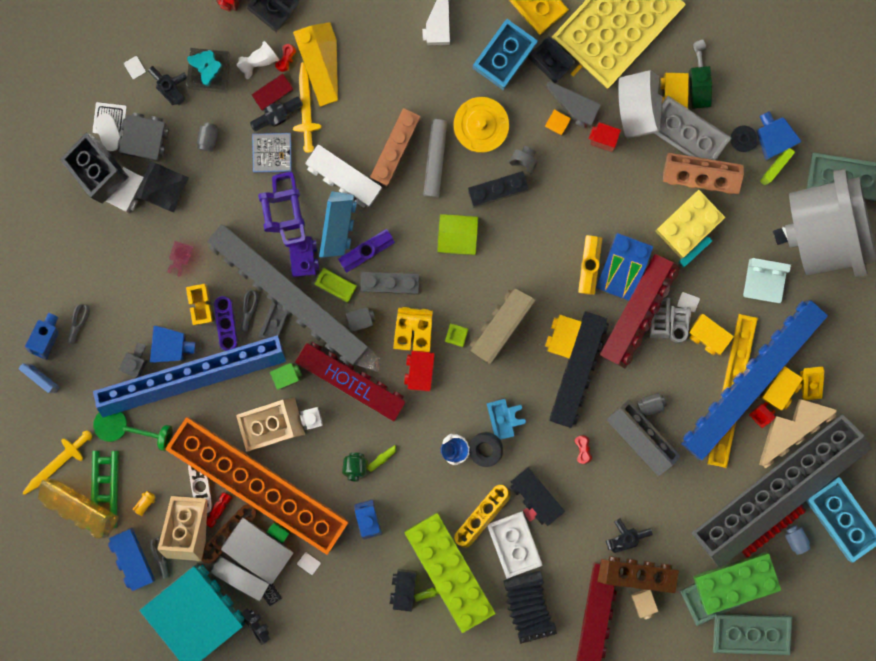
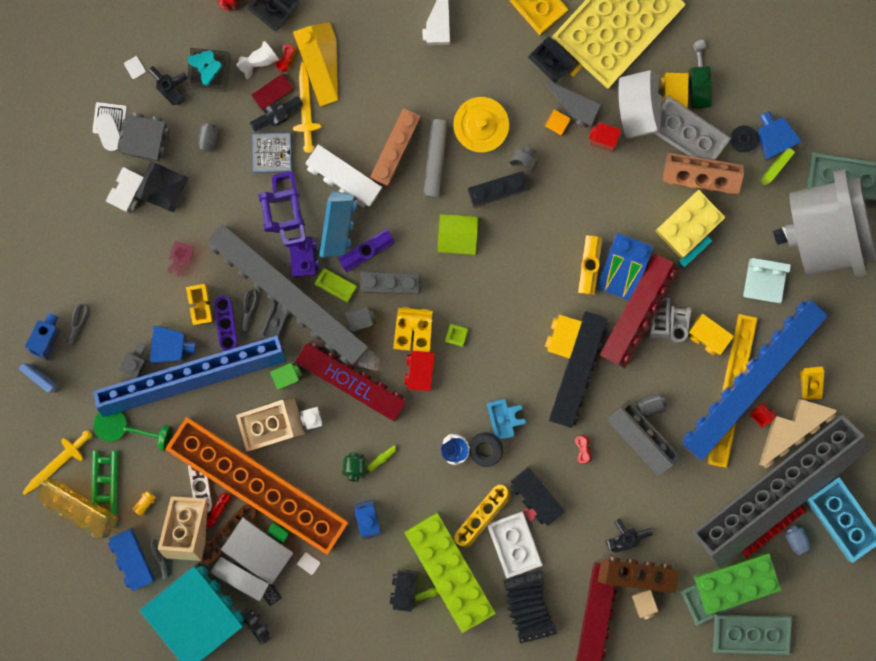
(94, 168): black brick -> none
(502, 326): dark tan slope -> none
(505, 54): dark azure brick -> none
(687, 300): white sticker -> none
(782, 388): yellow brick -> none

